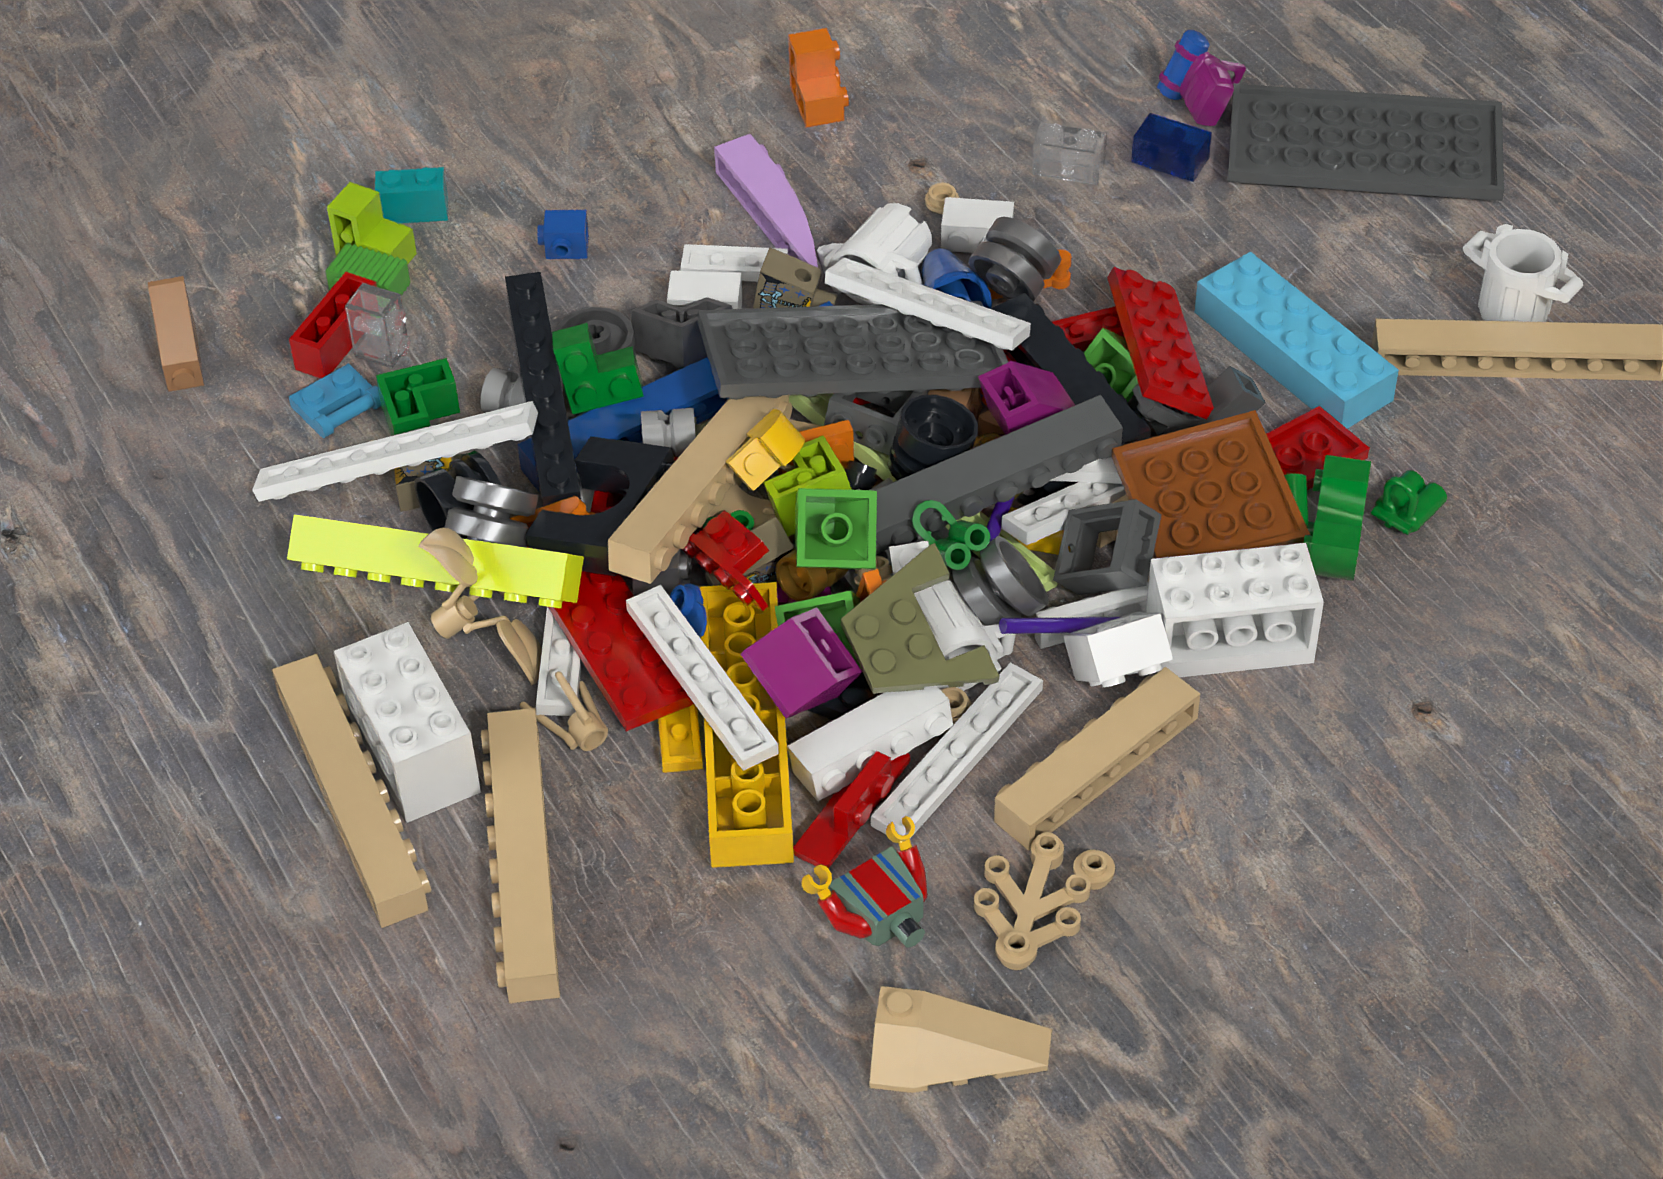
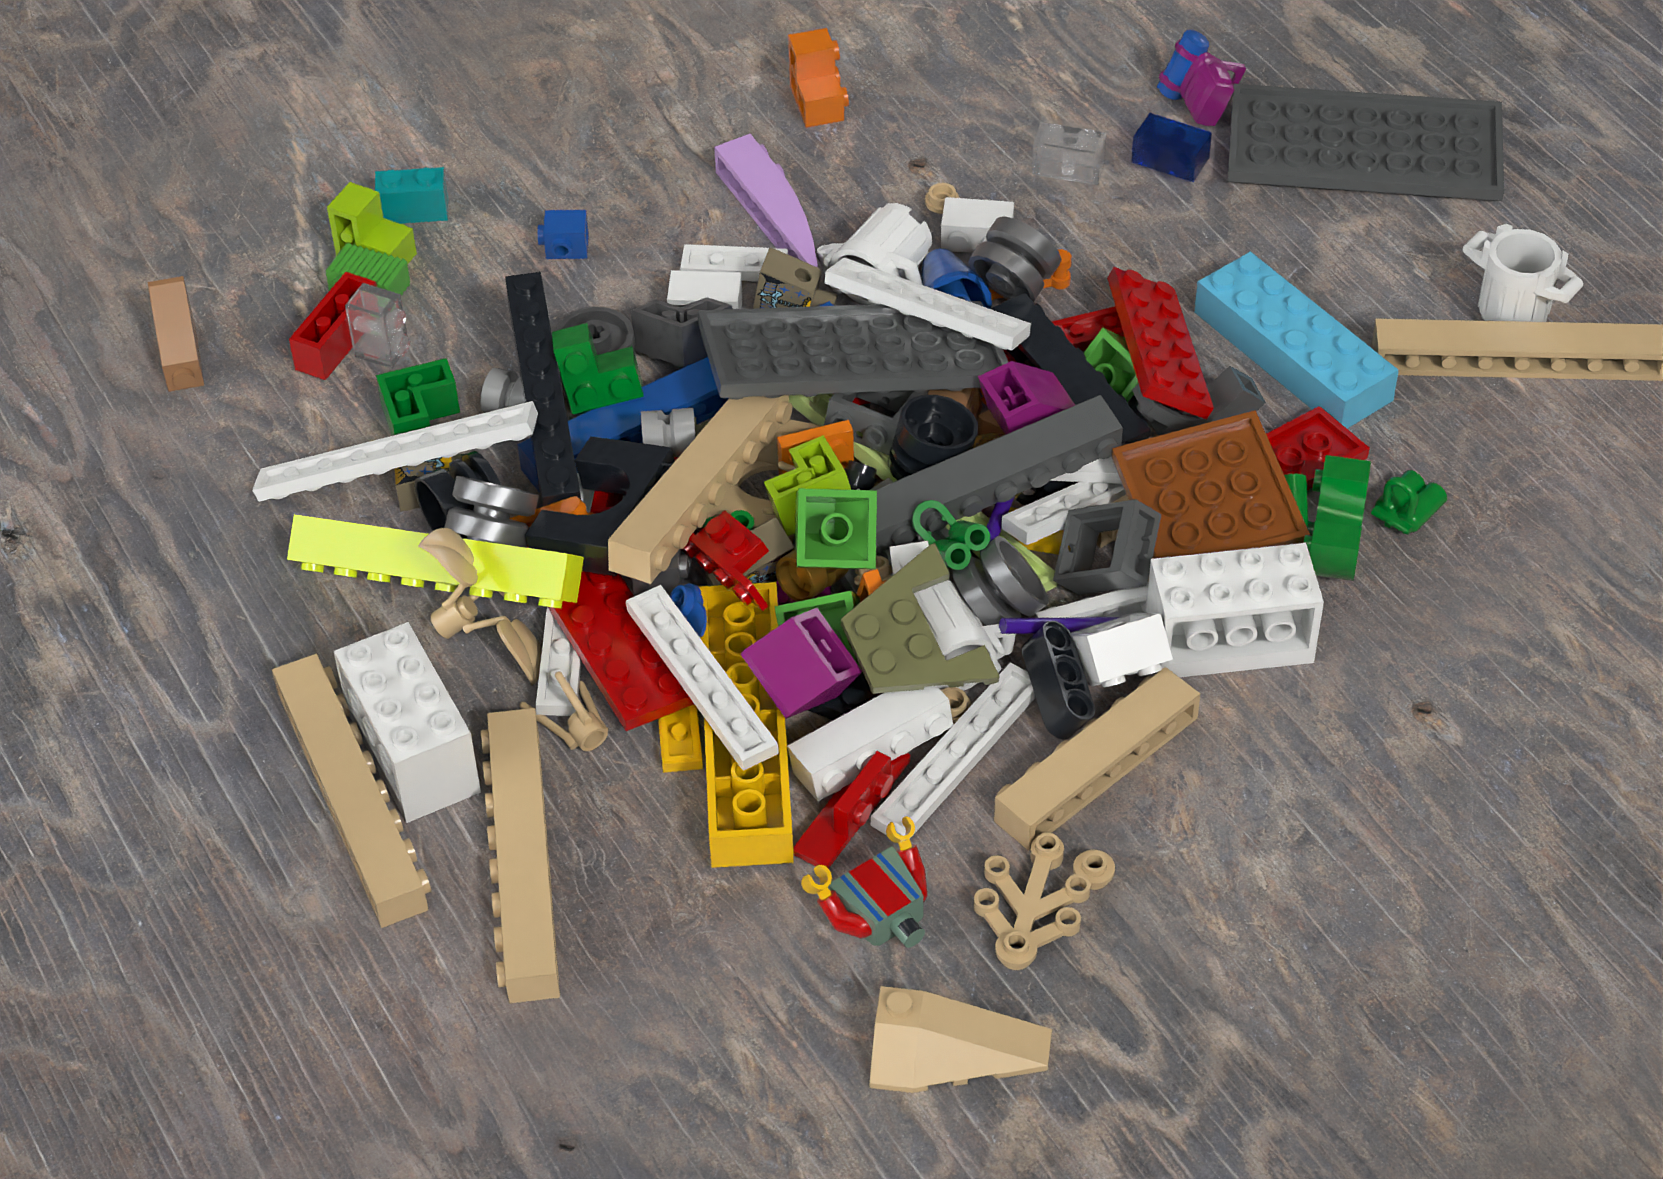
(335, 400): dark azure plate -> none
(770, 445): yellow brick -> none
(1058, 680): none -> black beam

